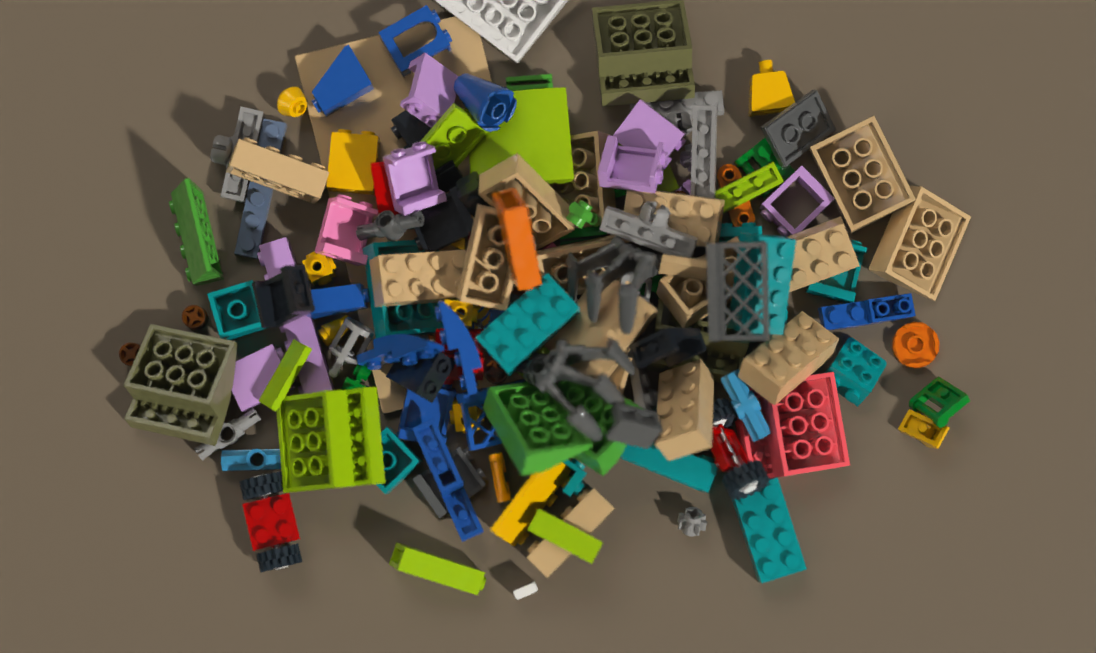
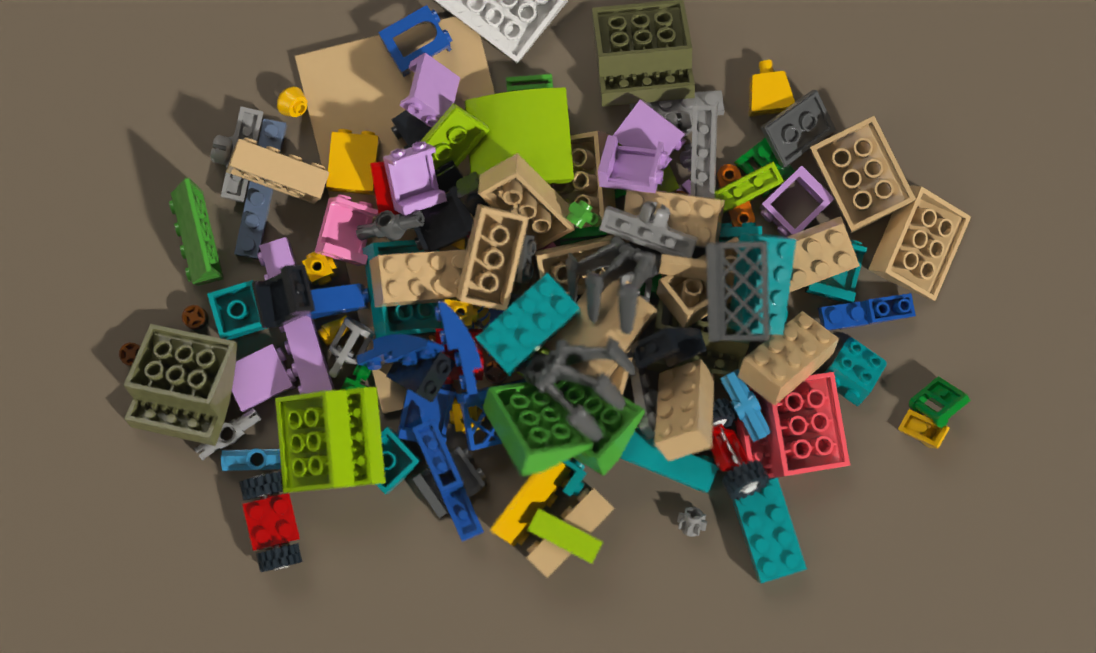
(285, 375): lime tile -> none
(341, 83): blue slope -> none
(437, 569): lime slope -> none
(485, 101): blue cone -> none
(498, 468): light orange plate -> none
(517, 238): orange slope -> none
(525, 590): white tile -> none
(634, 425): dark grey panel -> none
(915, 345): orange tile -> none

